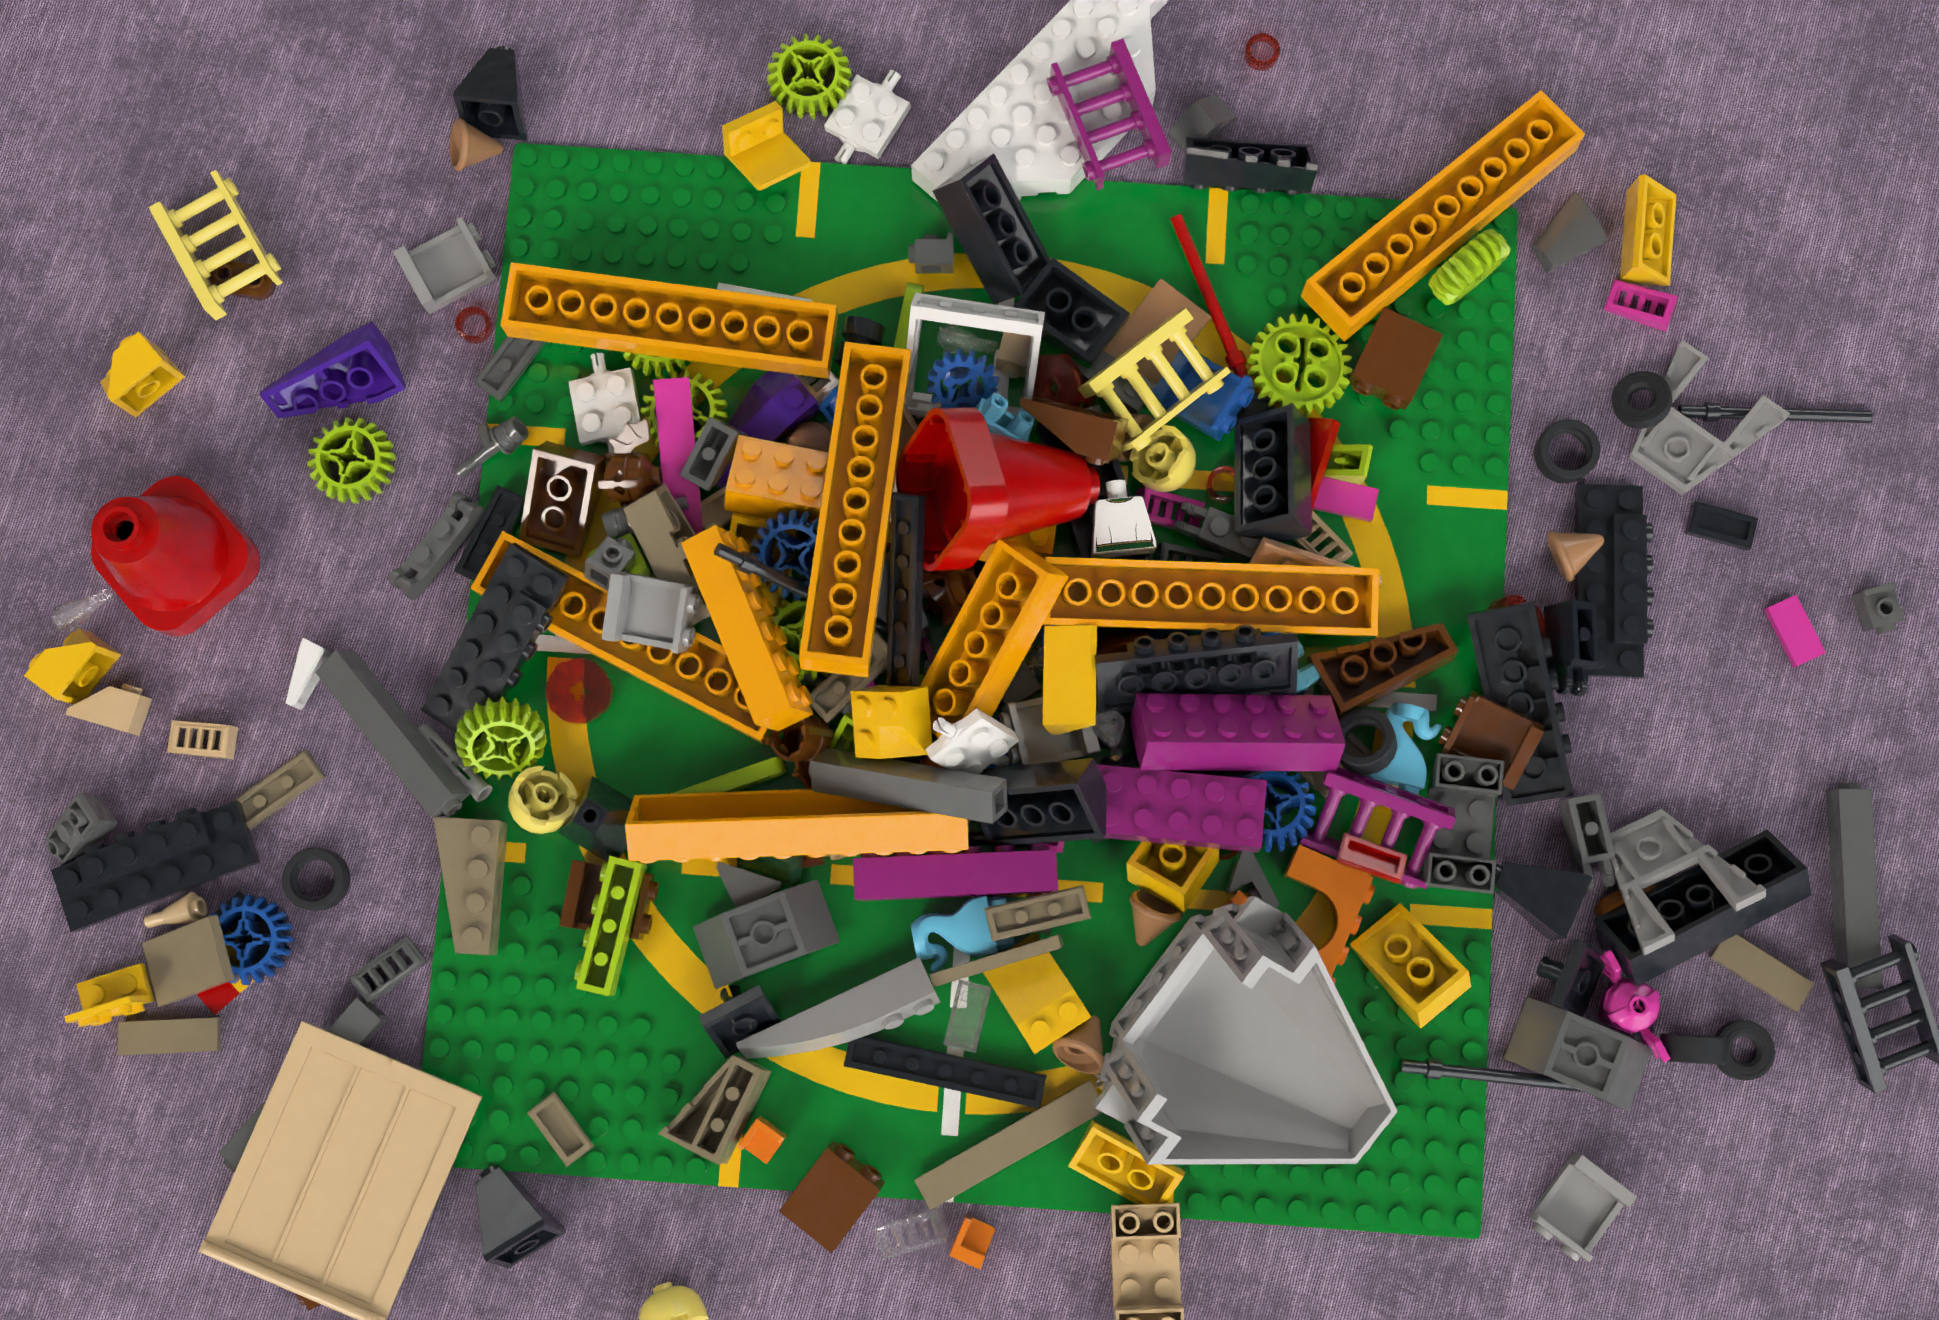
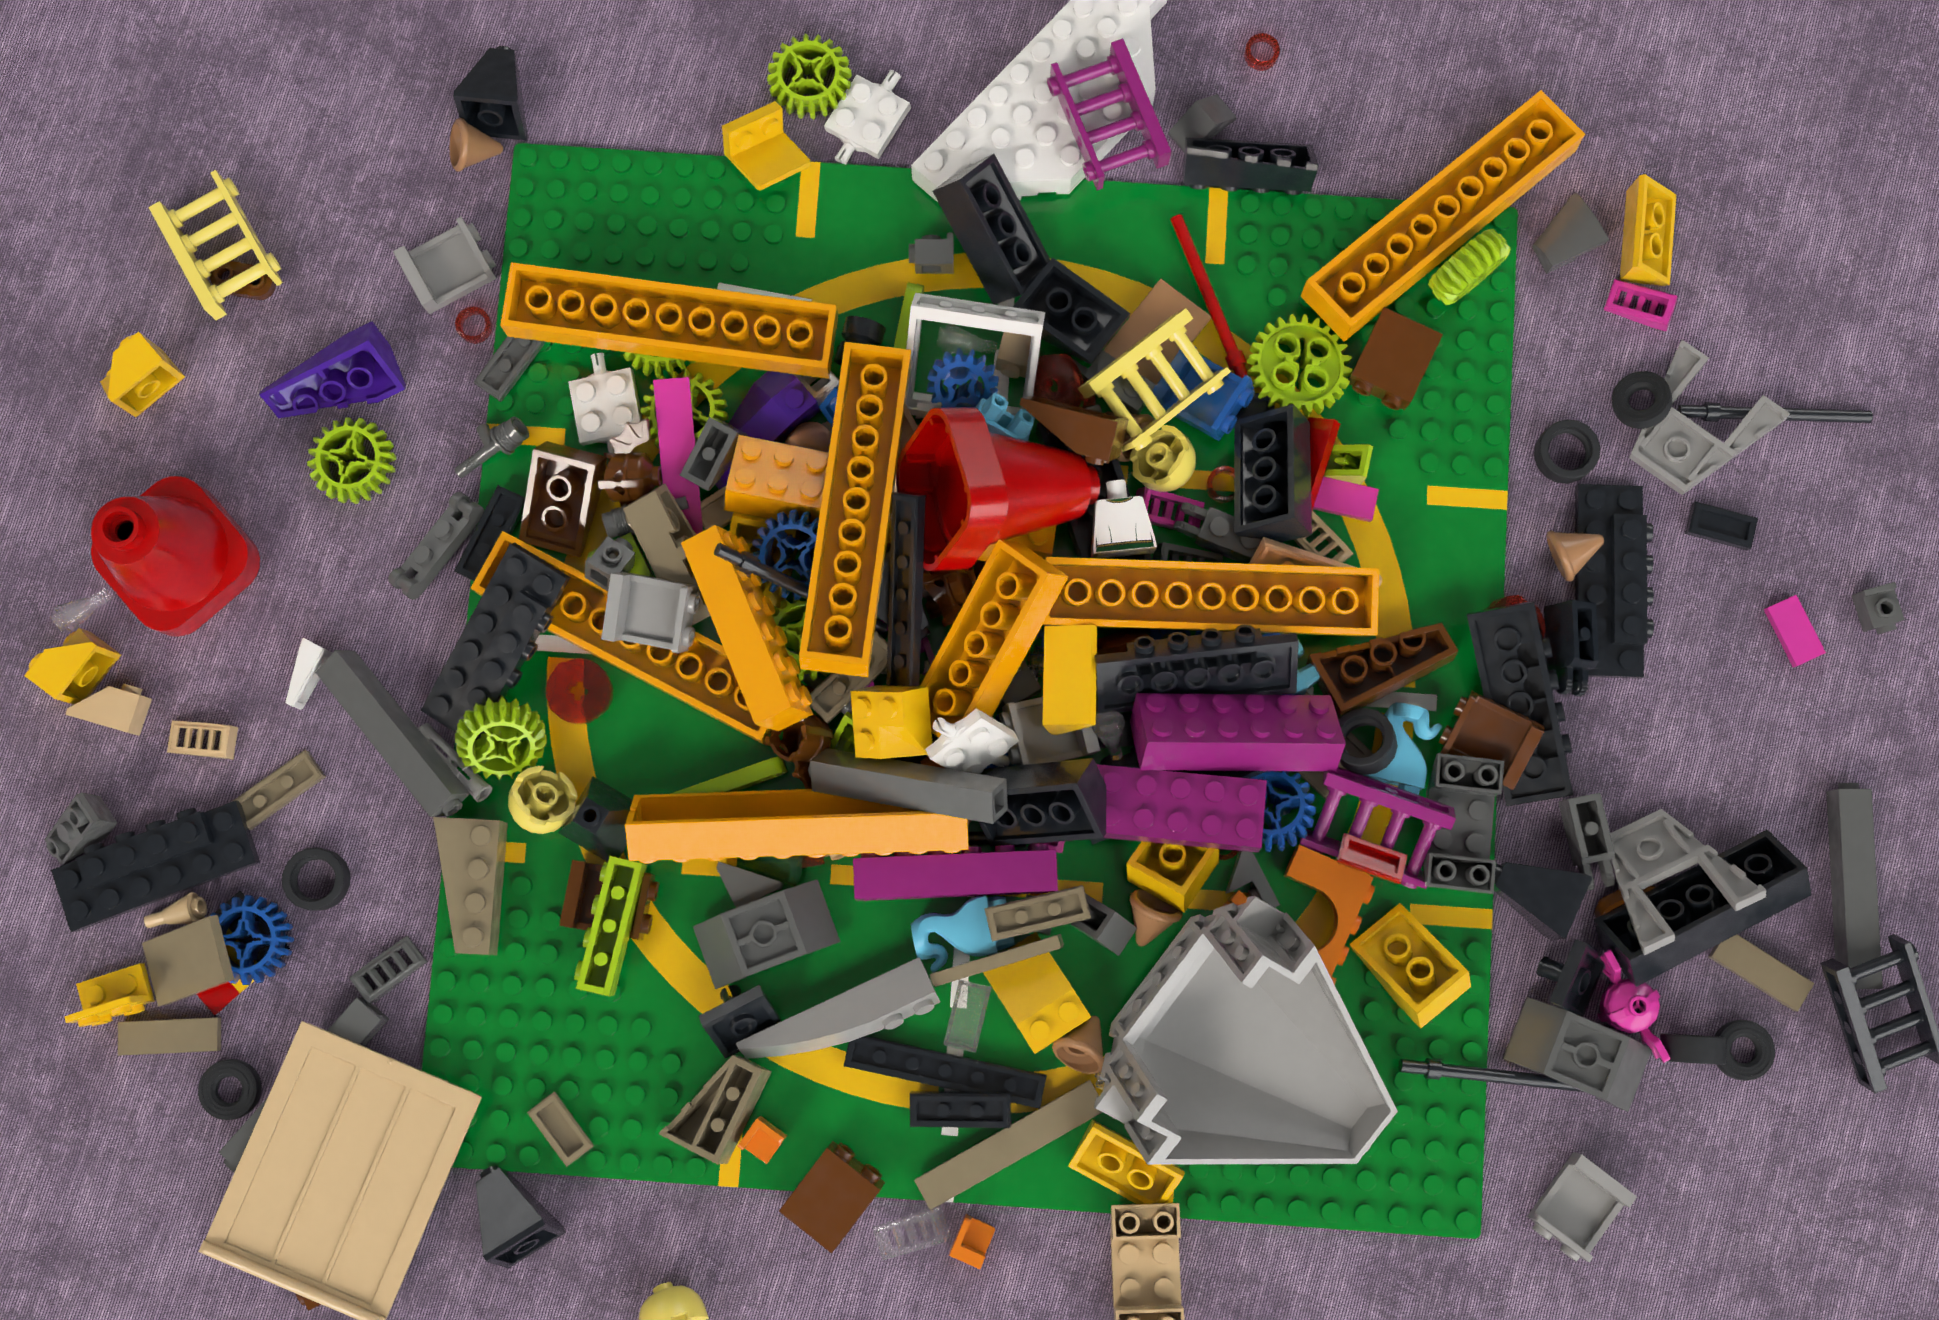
(209, 1085): none -> black tyre
(960, 1109): none -> black tile
(1106, 926): none -> dark grey slope

